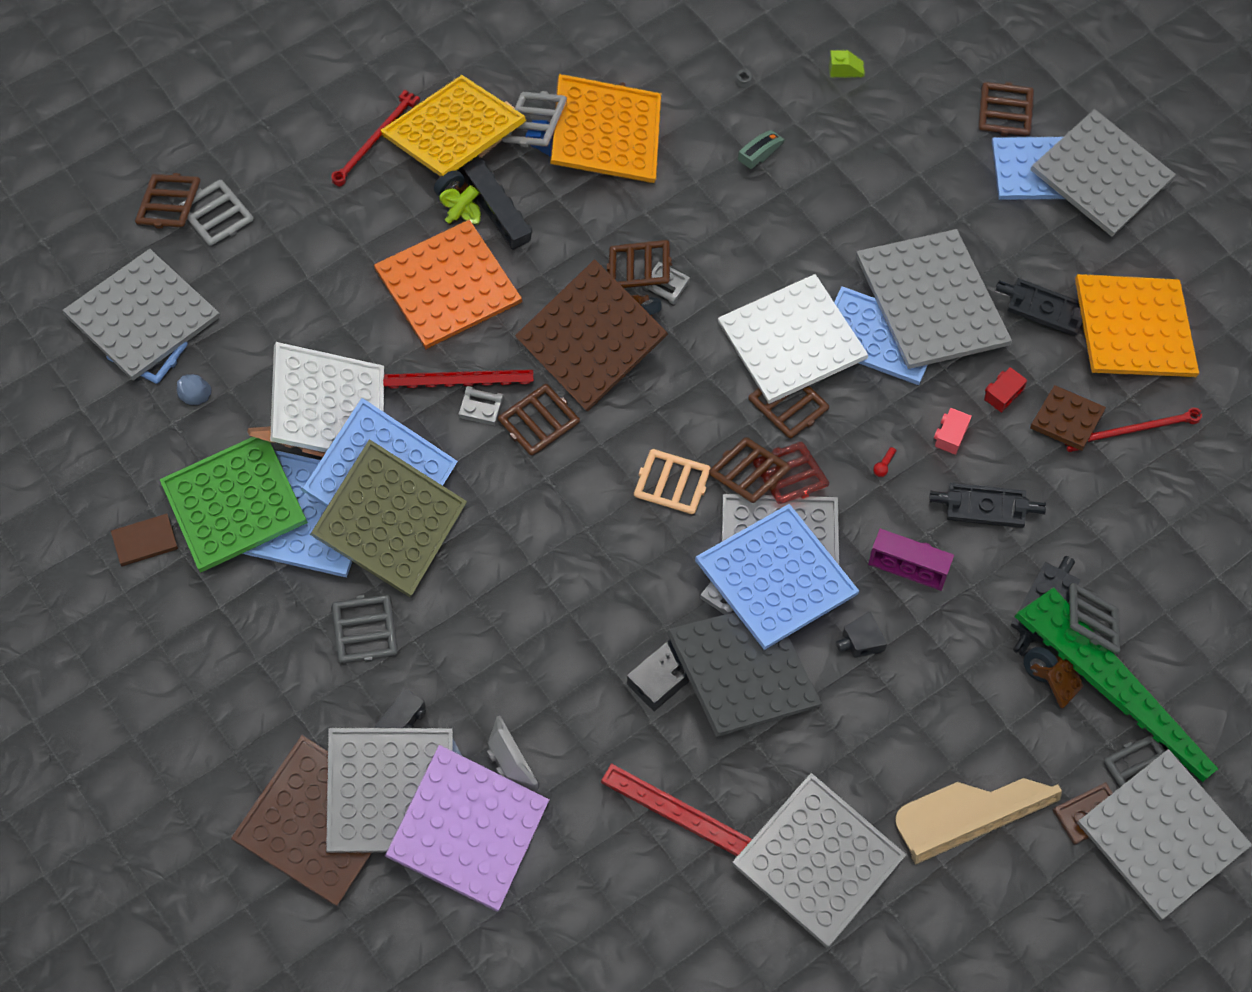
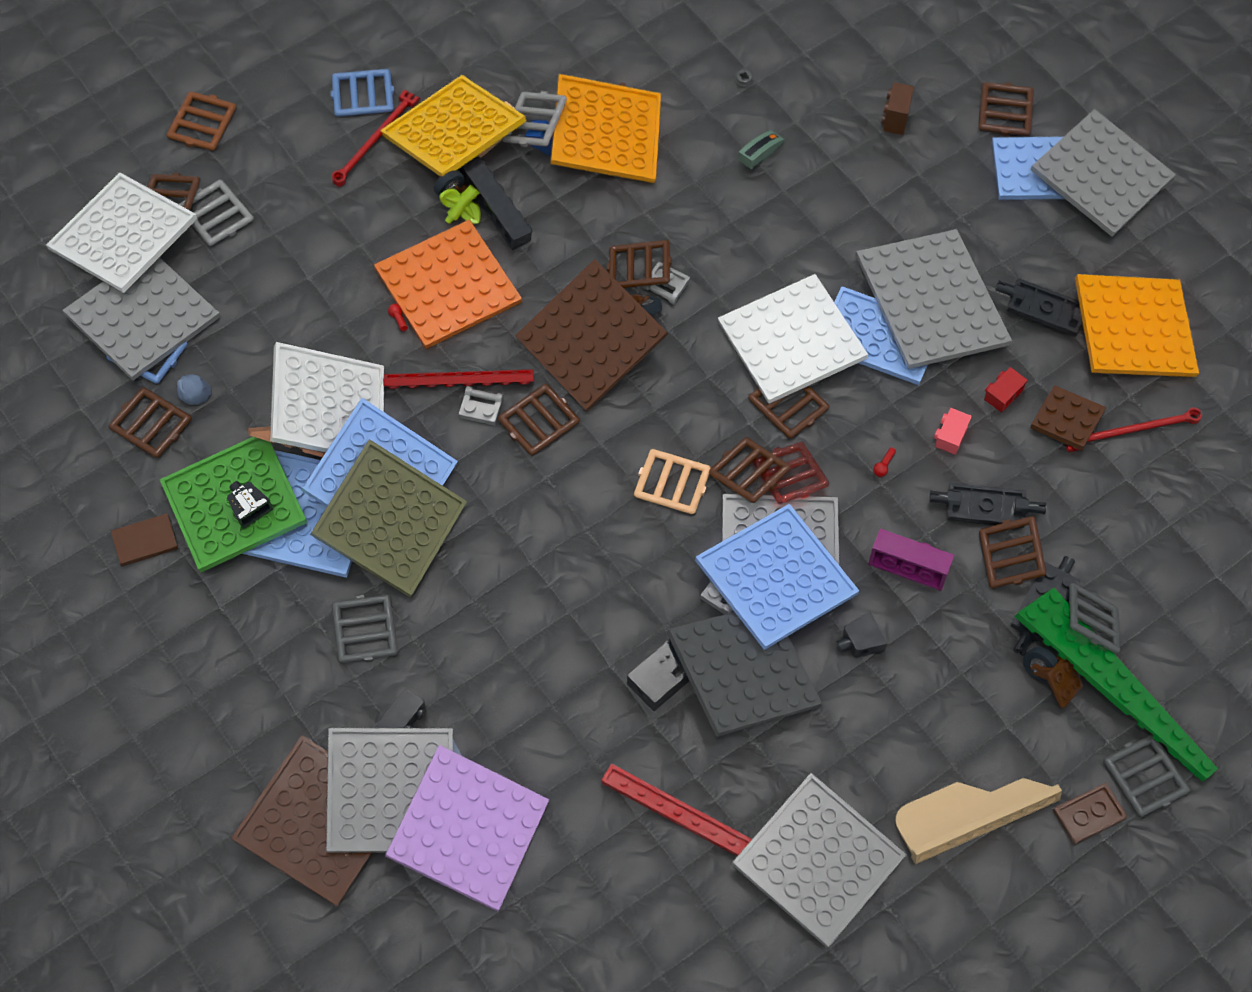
(121, 232): none -> white plate
(156, 401): none -> reddish brown bar
(217, 133): none -> dark orange bar
(248, 503): none -> torso
(355, 110): none -> medium blue bar
(396, 312): none -> red bar
(508, 757): light grey wedge -> none
(845, 64): lime slope -> none
(897, 108): none -> reddish brown brick
(1036, 555): none -> reddish brown bar
(1164, 834): light grey plate -> none

